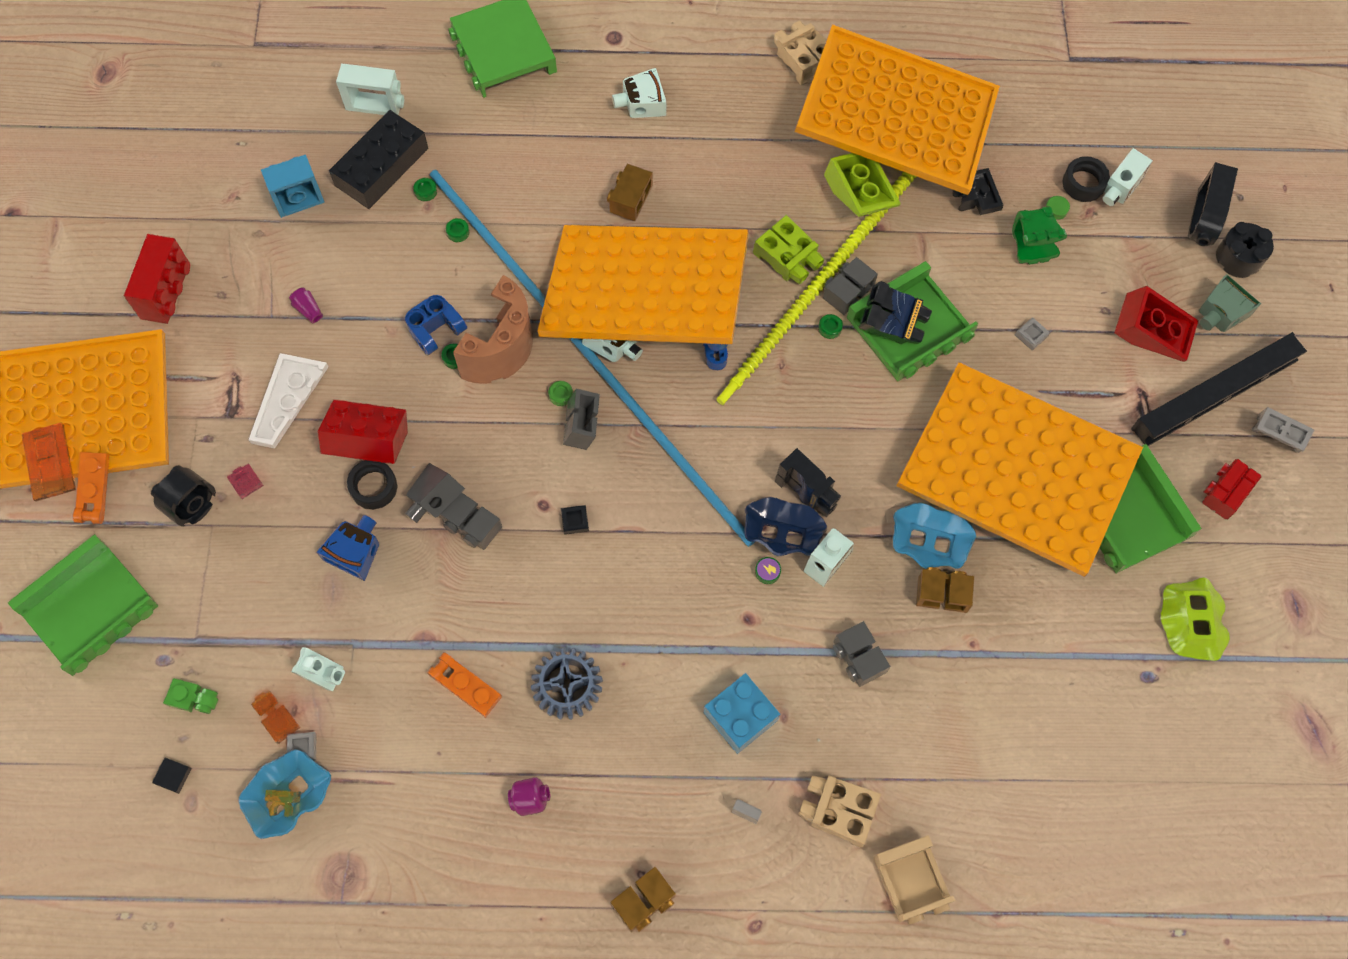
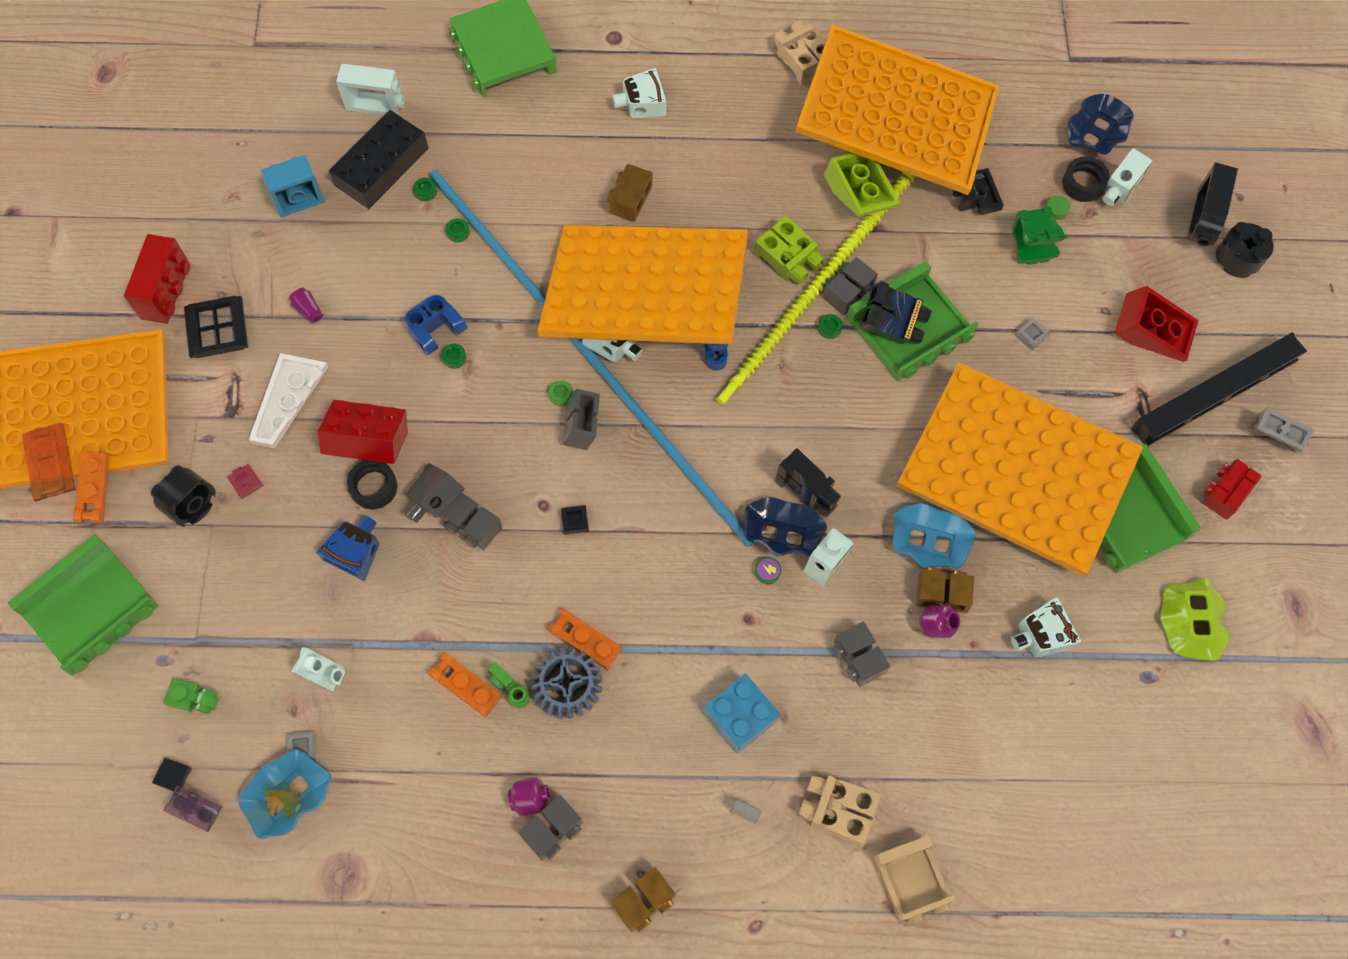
(193, 808): none -> hips
(216, 326): none -> black piece
(278, 721): clear orange plate -> none
(502, 679): none -> bright green plate
(508, 345): nougat cylinder -> none
(539, 836): none -> dark grey piece
(585, 639): none -> orange plate
(939, 621): none -> magenta head
(1046, 631): none -> light aqua torso
(1105, 108): none -> dark blue piece
(1227, 306): sand green torso -> none

